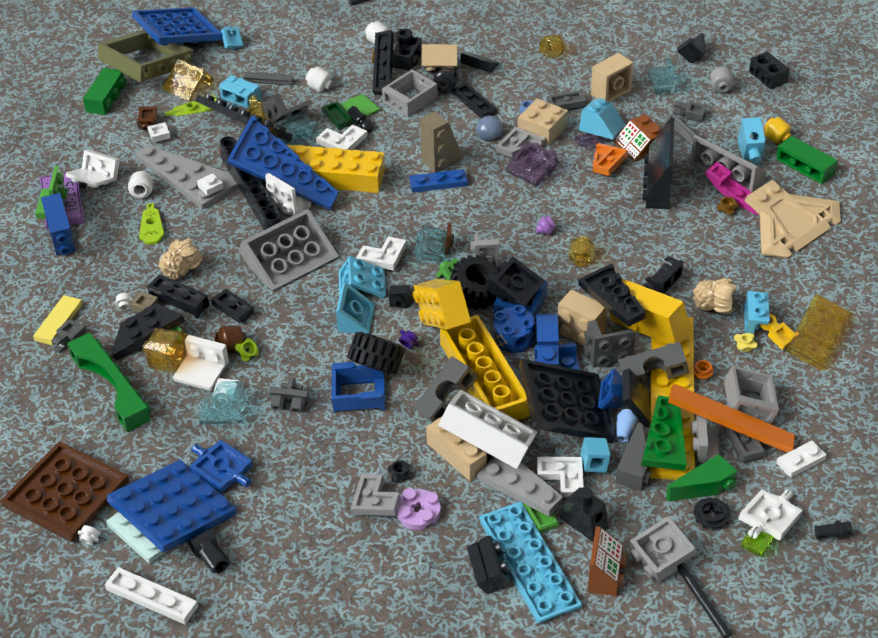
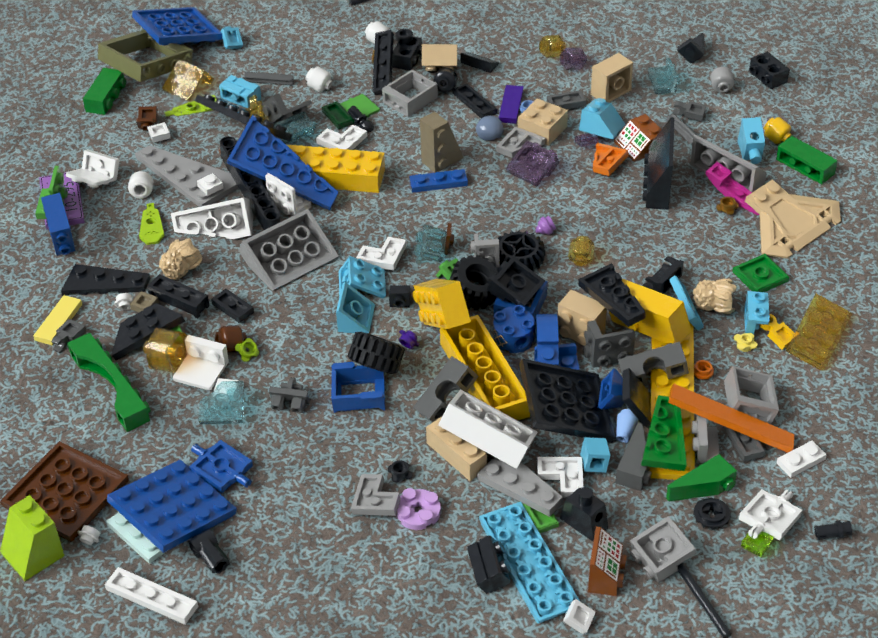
(30, 539): none -> lime slope
(103, 280): none -> black wing
(225, 219): none -> white wedge
(511, 104): none -> dark purple tile
(523, 247): none -> black gear
(573, 58): none -> clear purple head
(579, 616): none -> white plate
(683, 295): none -> medium azure tile
(760, 274): none -> green tile

